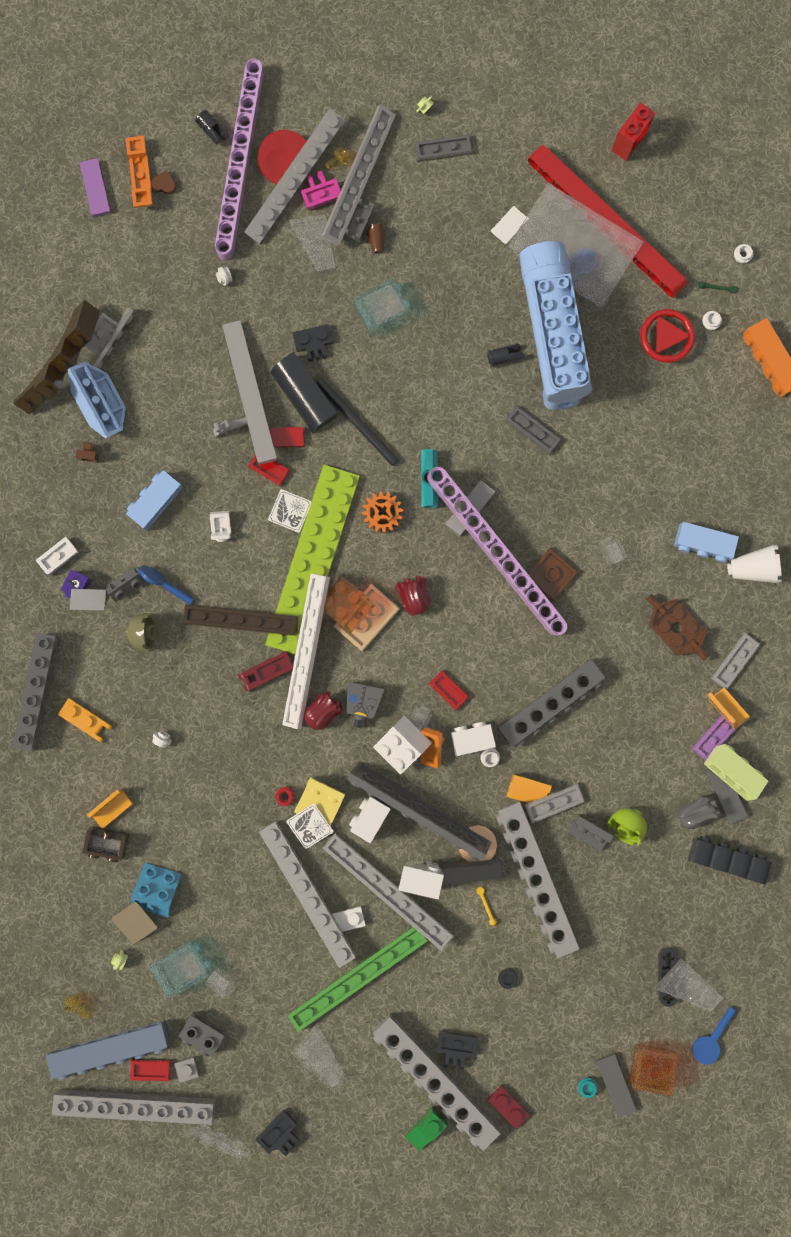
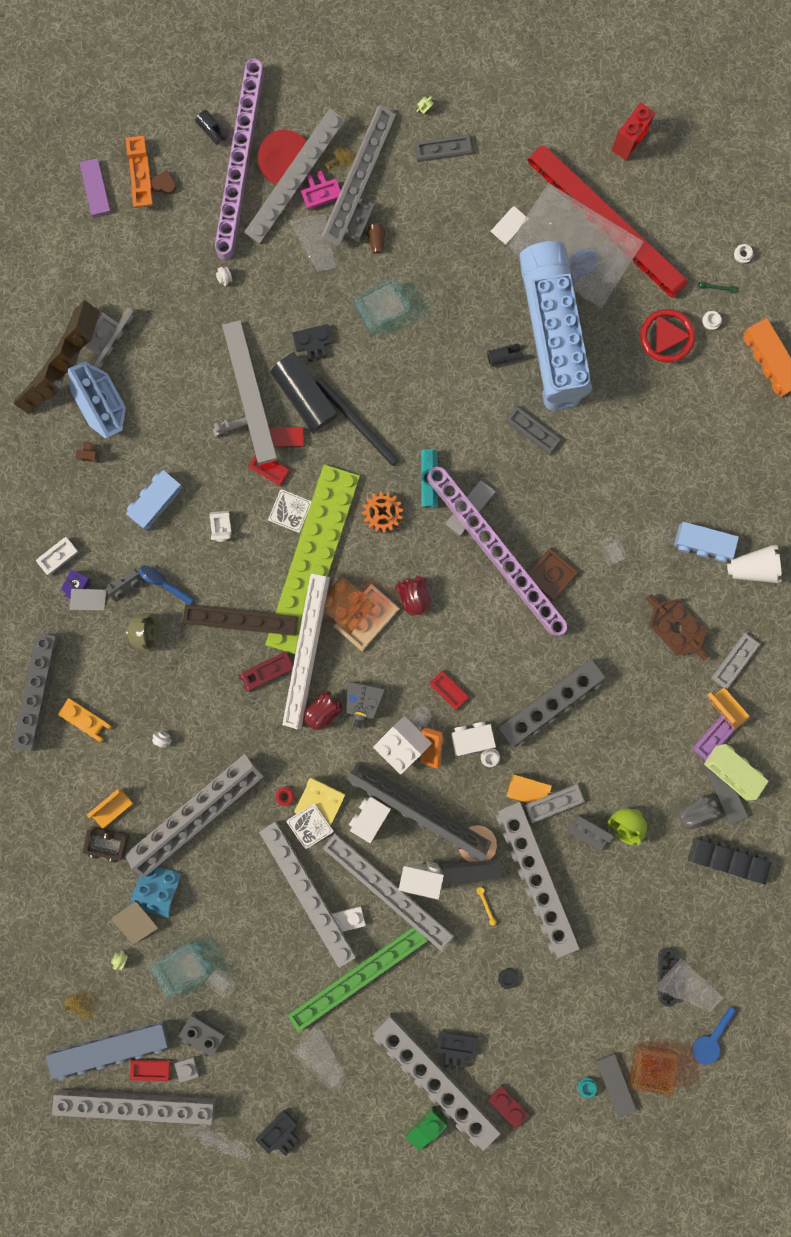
(193, 816): none -> light grey brick

